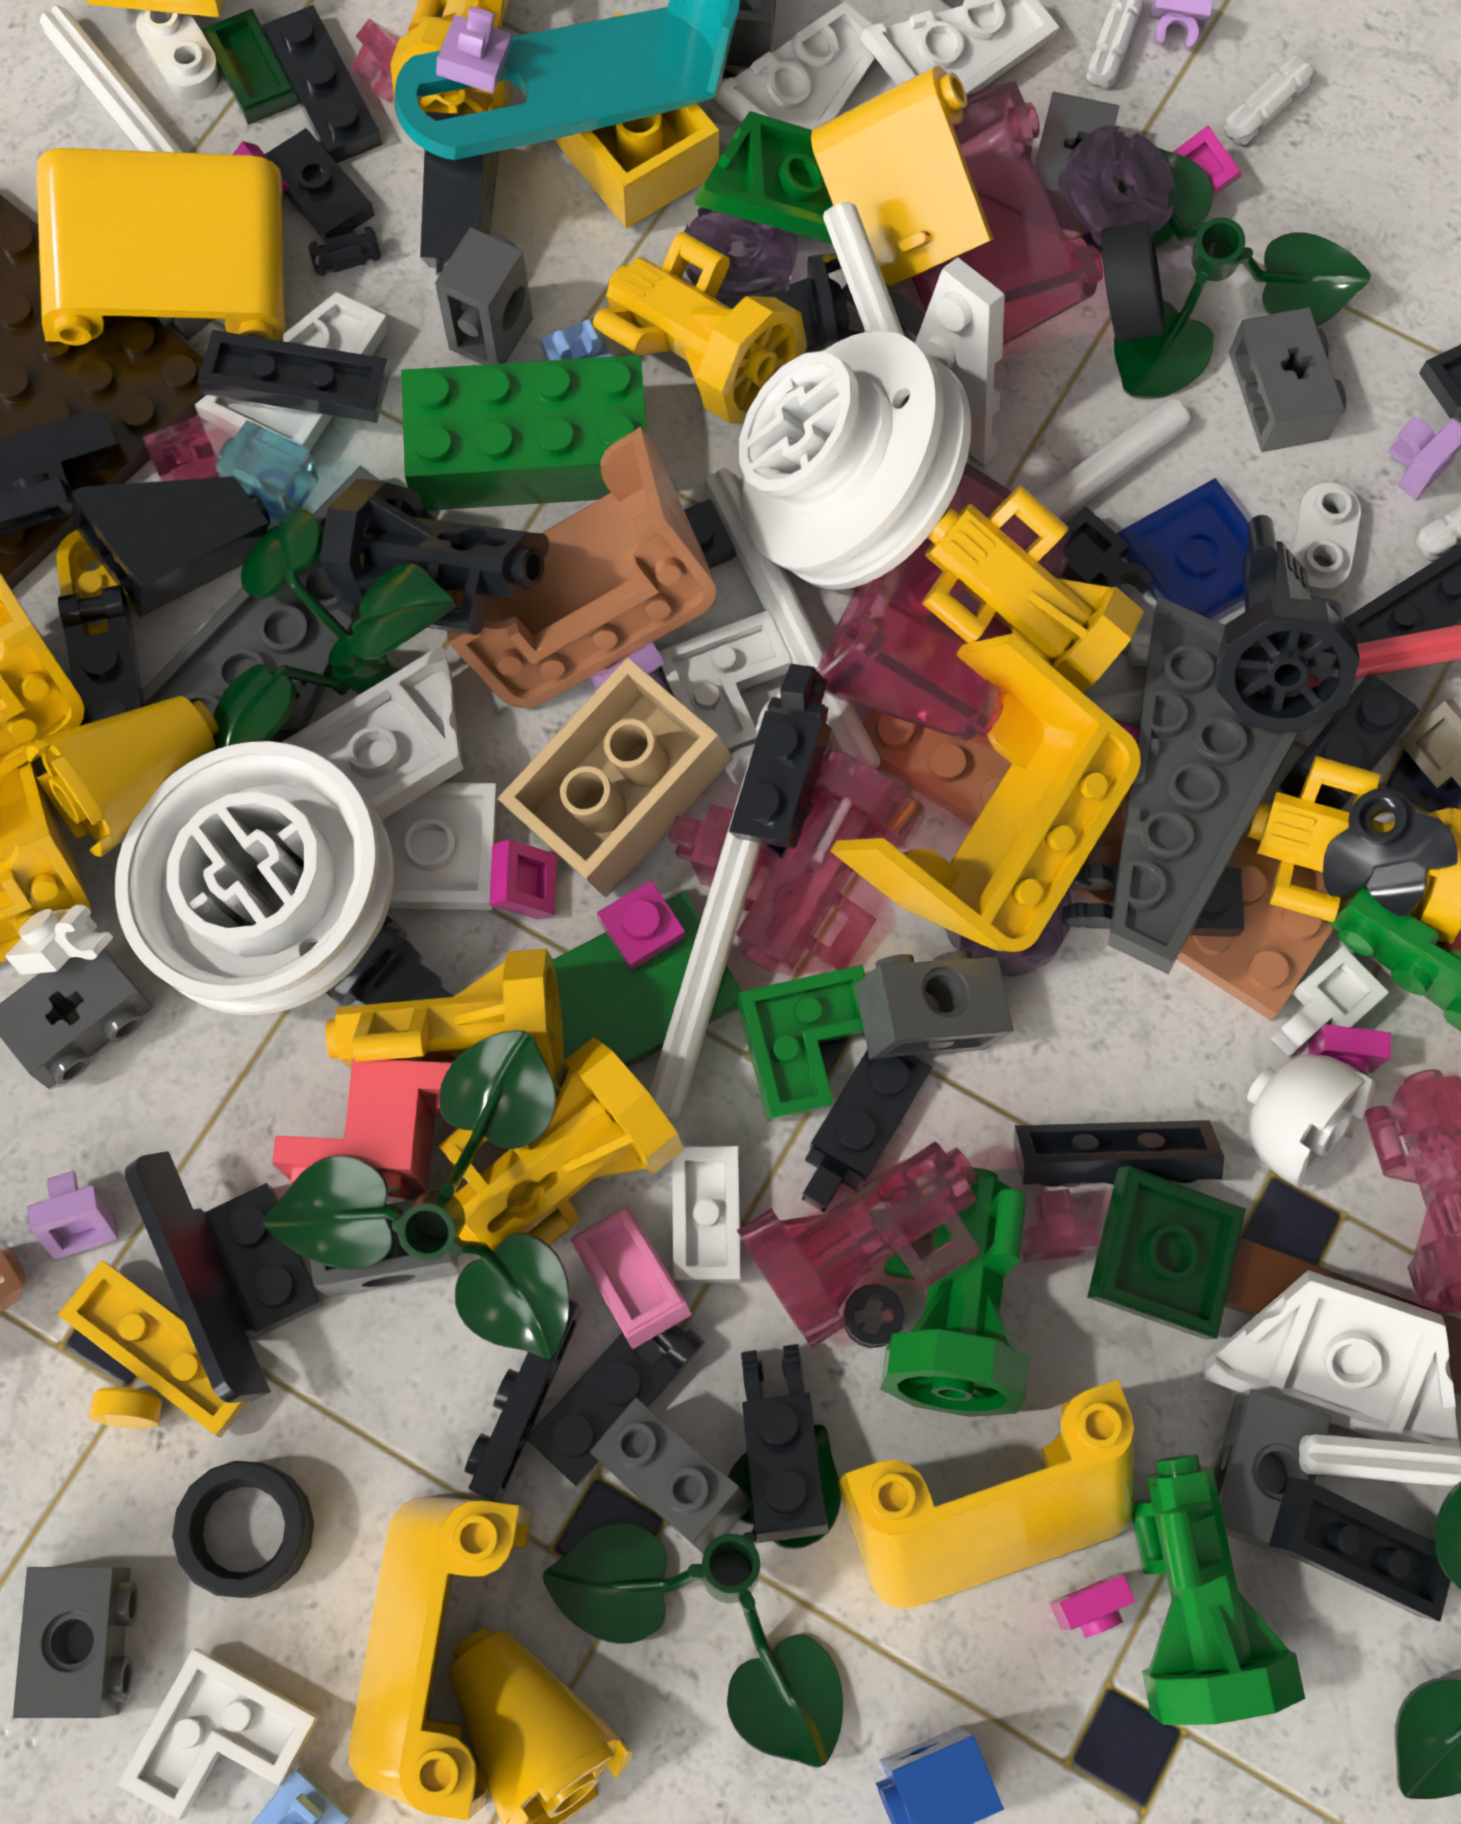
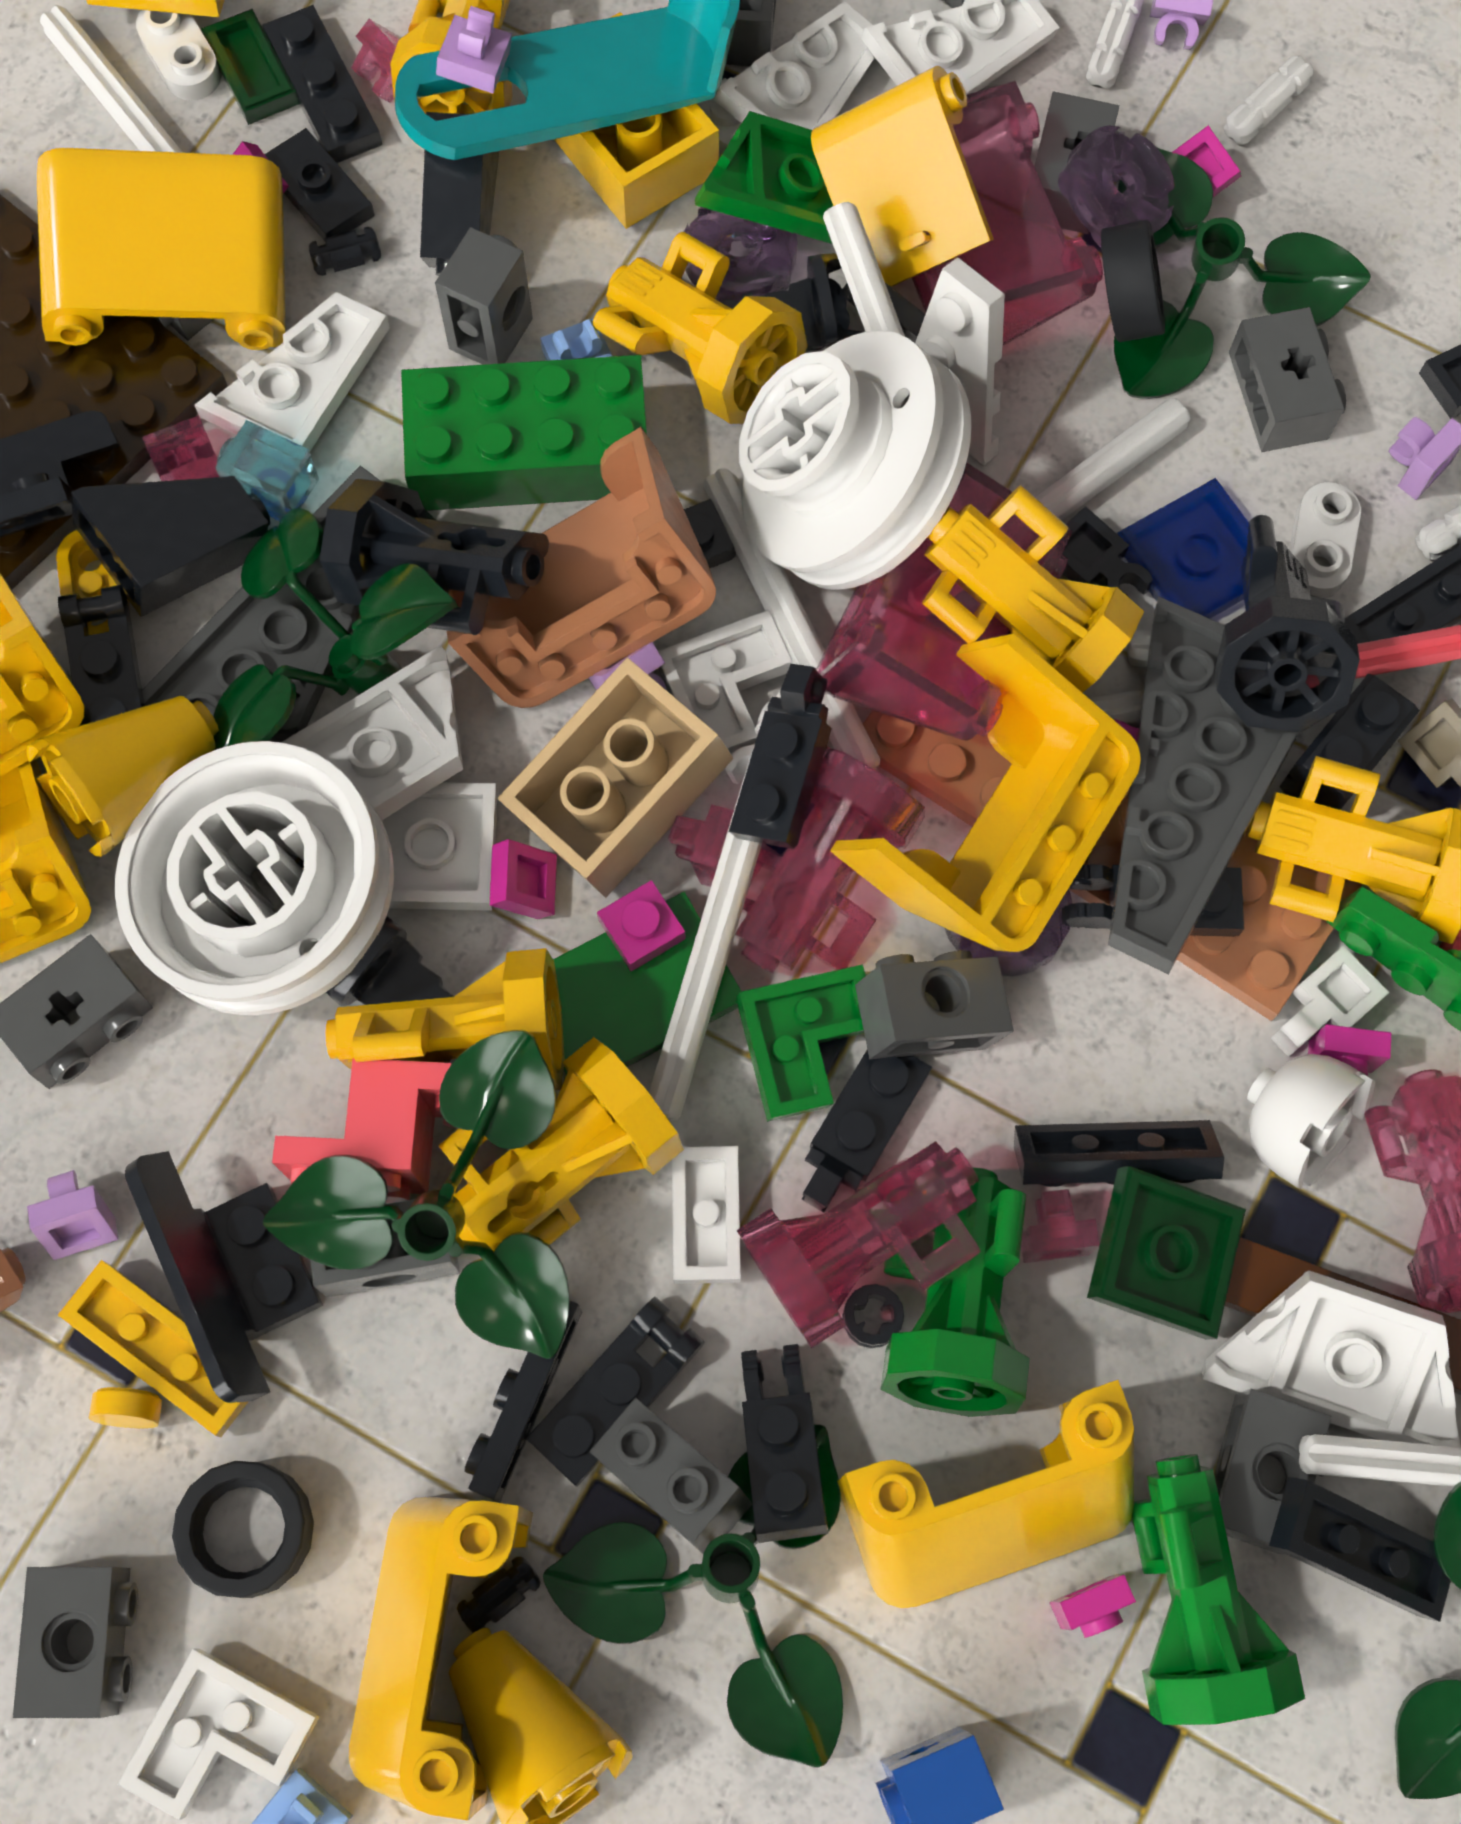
(54, 937): white plate -> none
(294, 376): black plate -> none
(499, 1595): none -> black piece
(630, 1277): bright pink tile -> none
(1389, 862): black plate -> none

